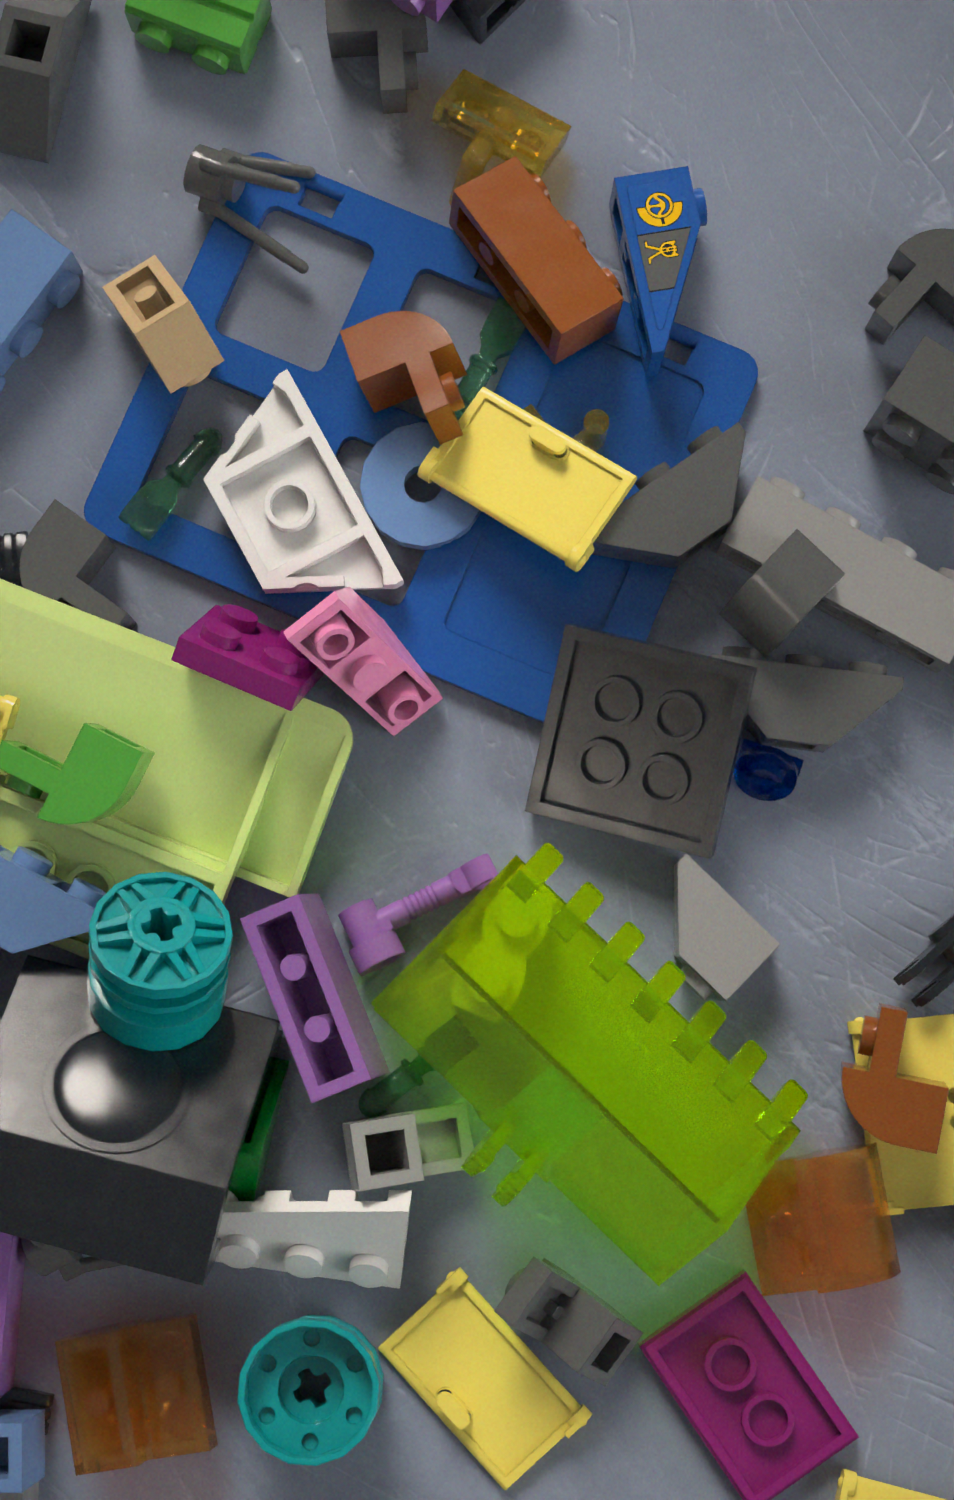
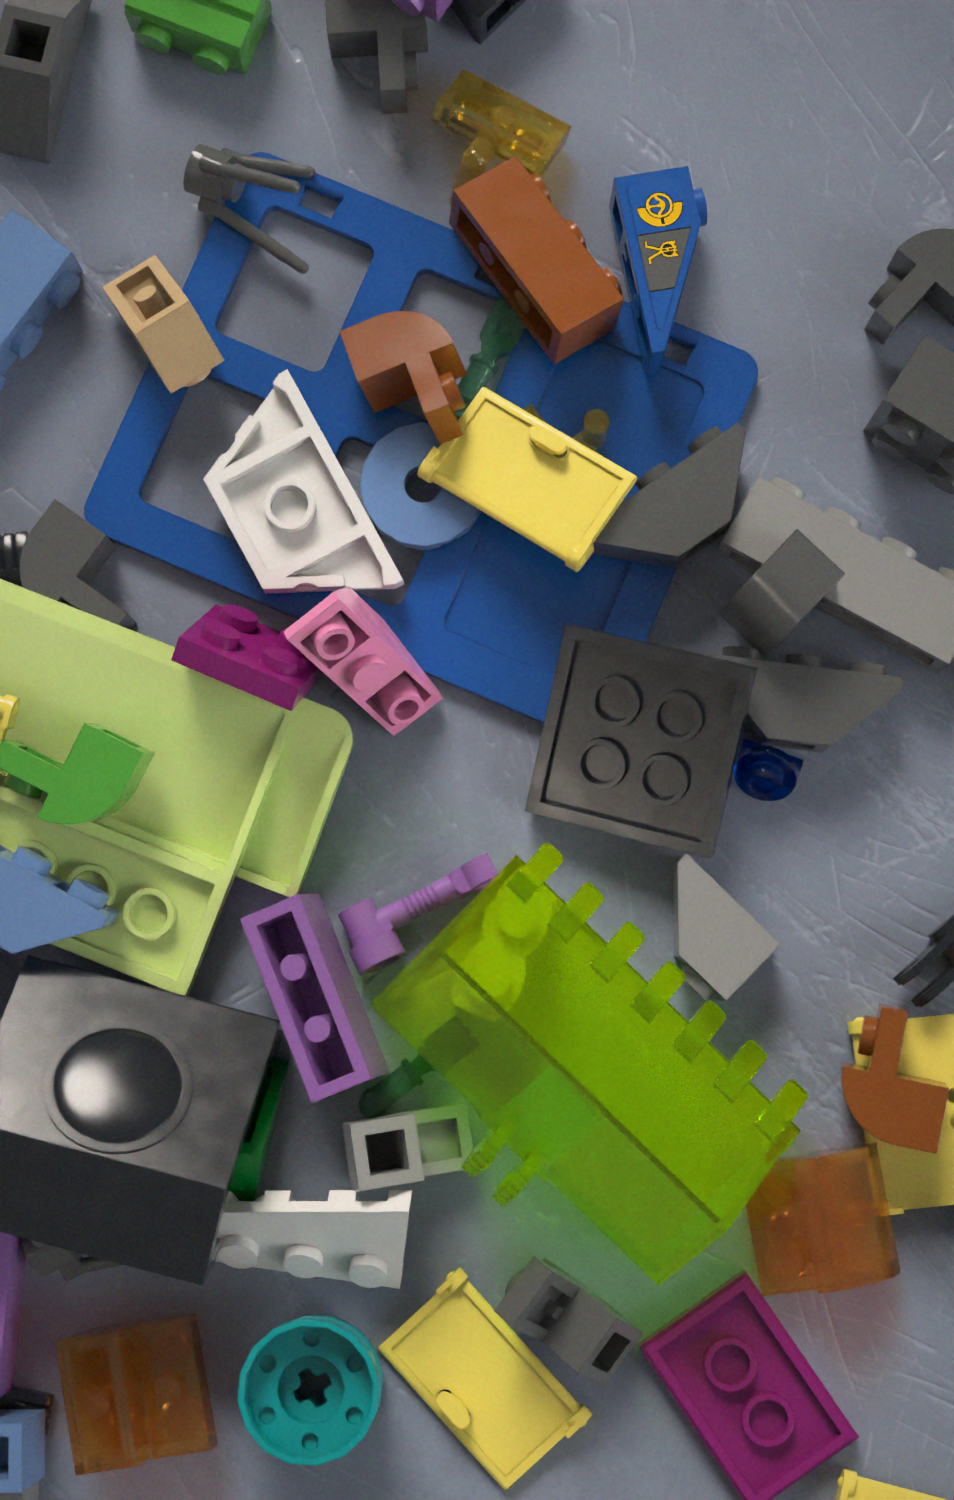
(158, 498): clear green piece -> none
(158, 960): teal wheel -> none

